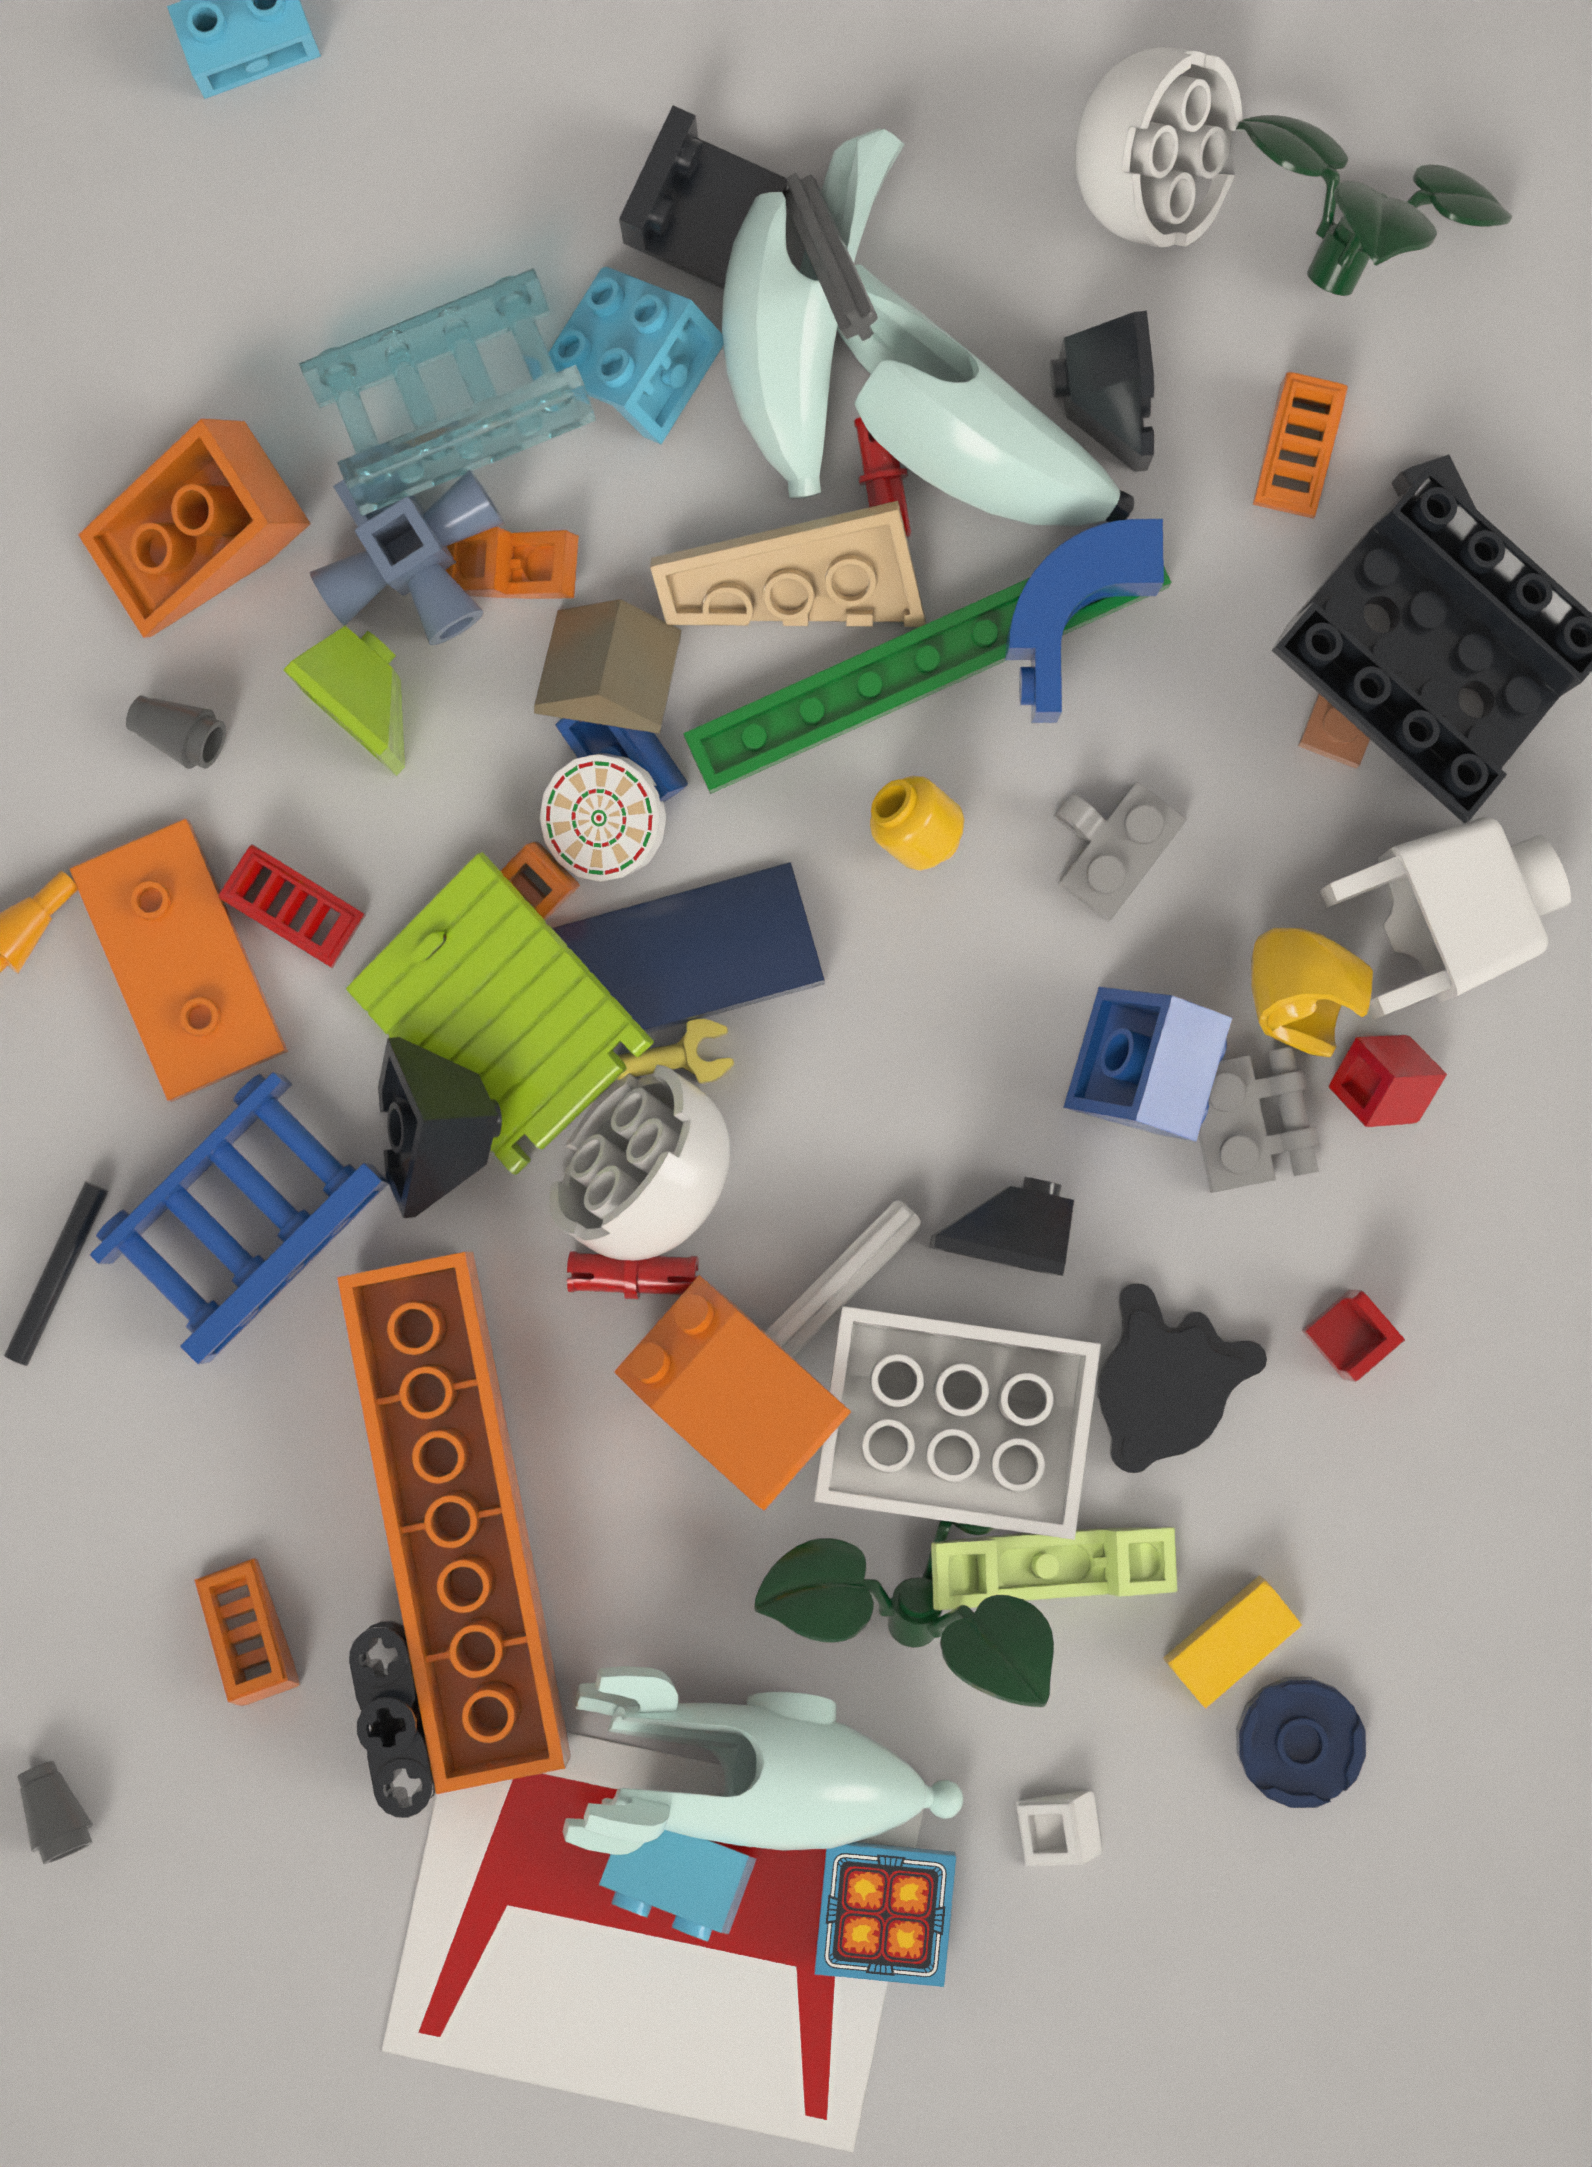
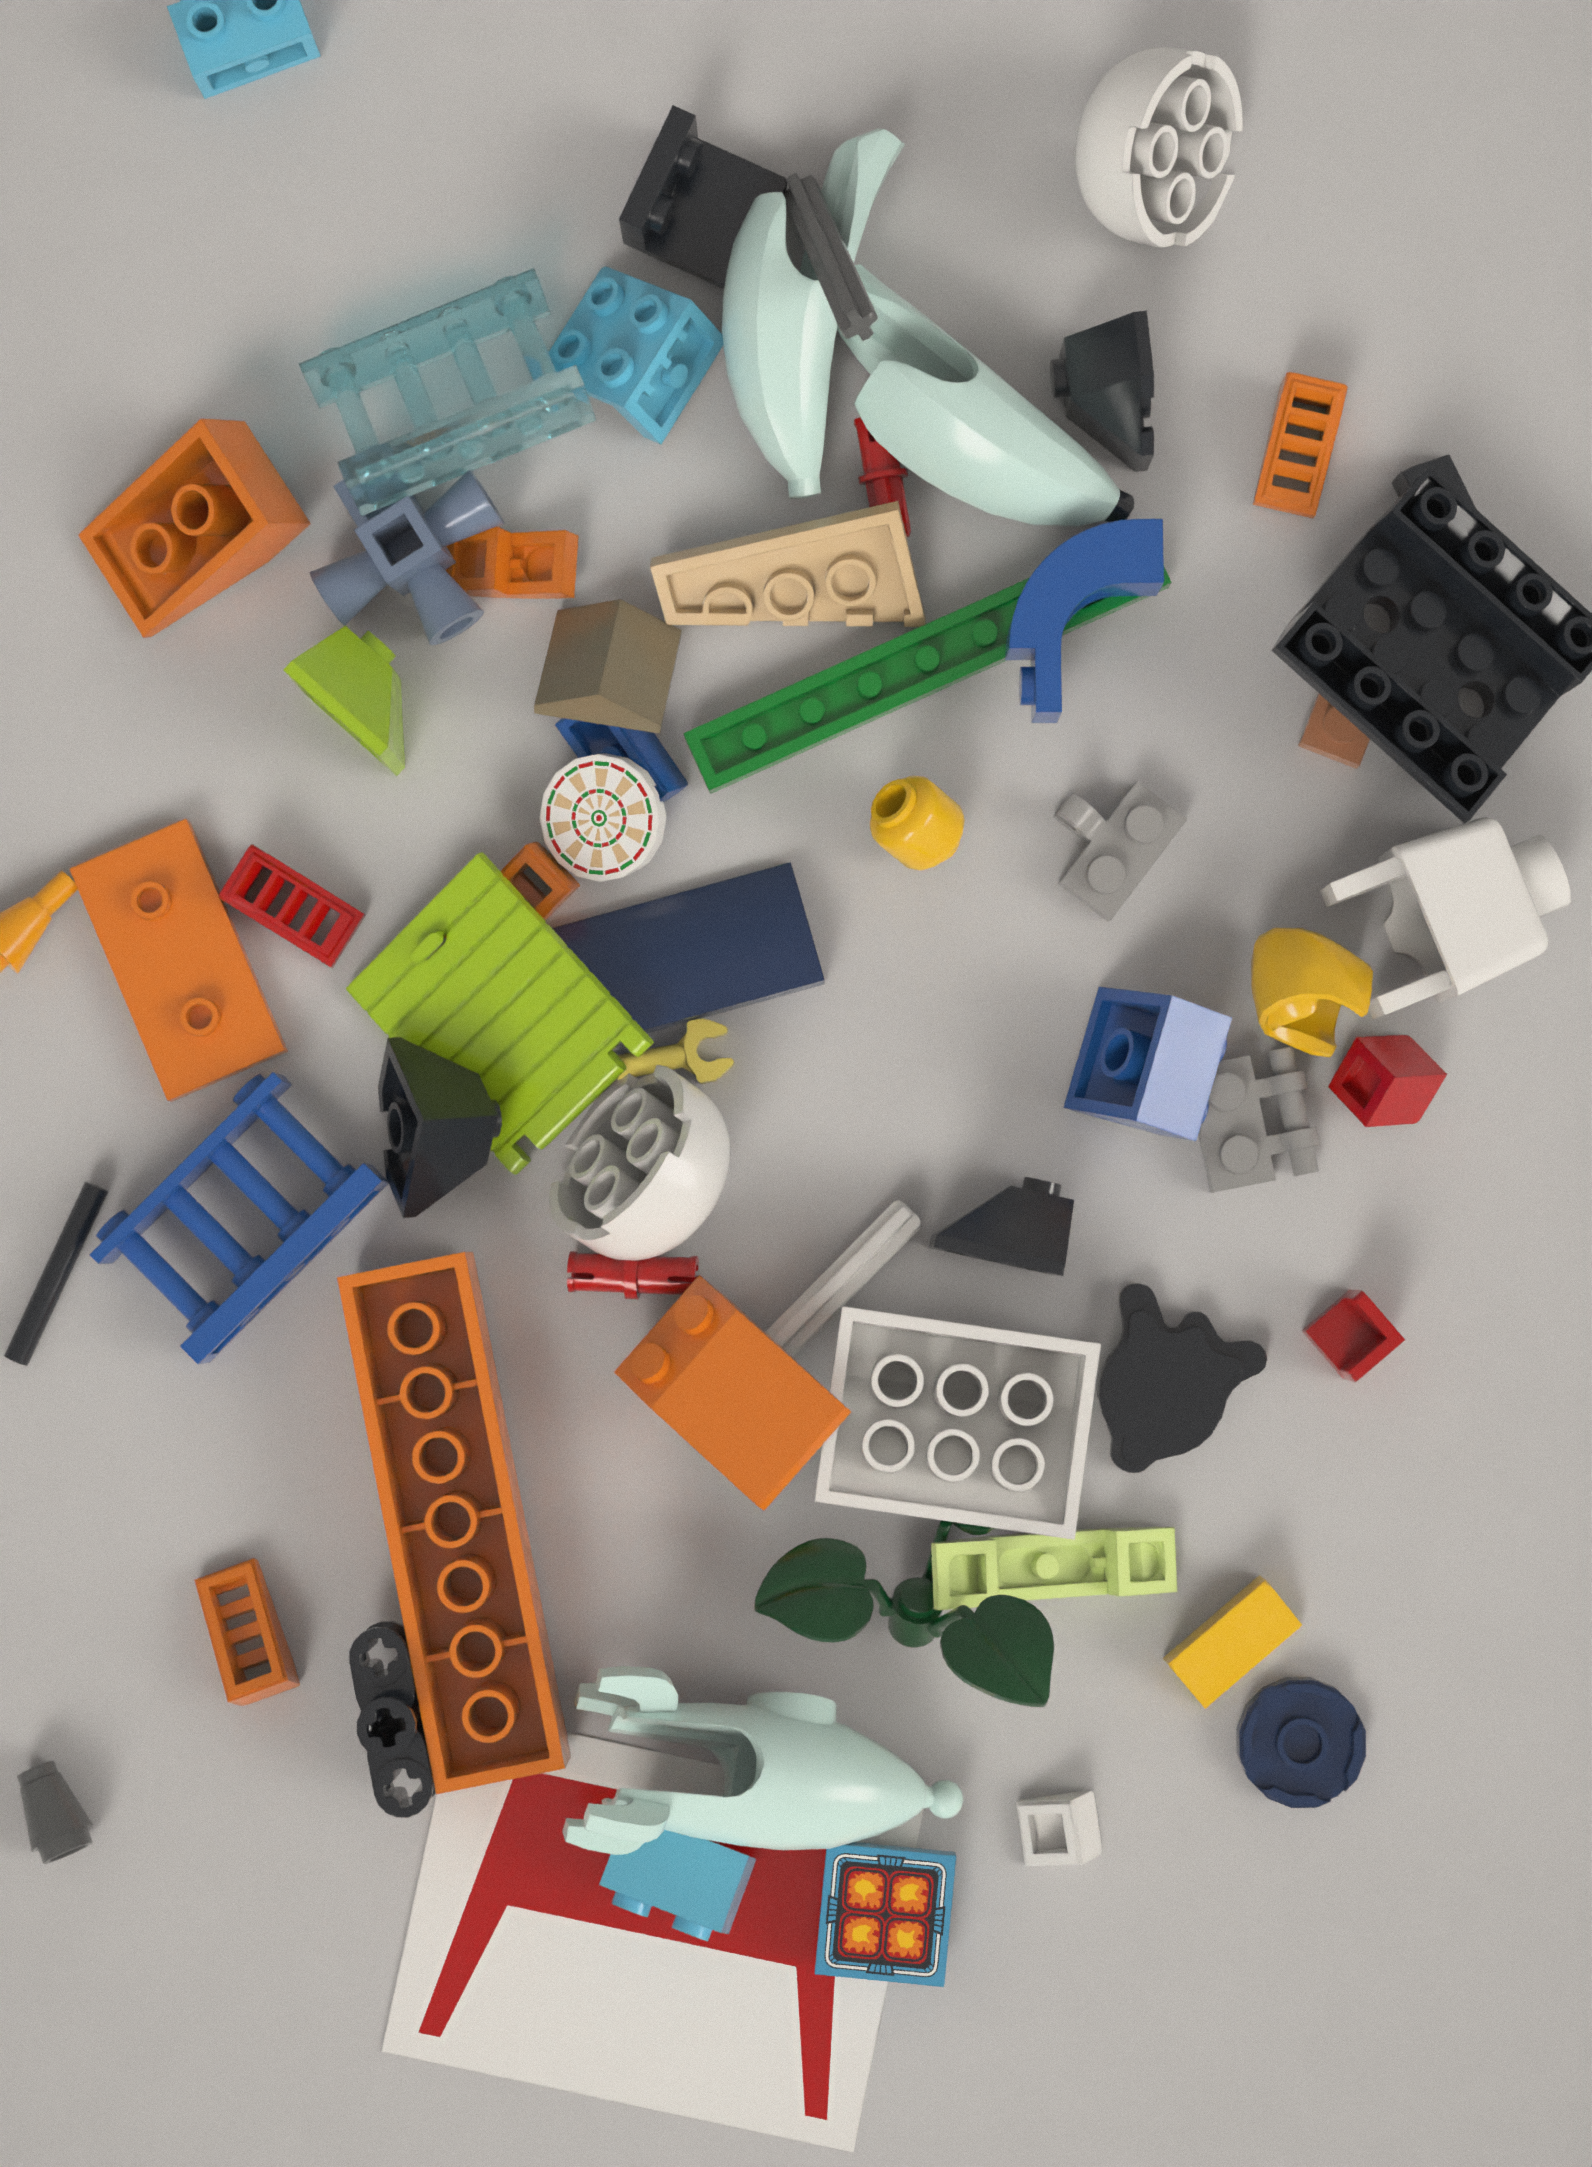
(179, 730): dark grey cone -> none
(1372, 222): dark green plant -> none

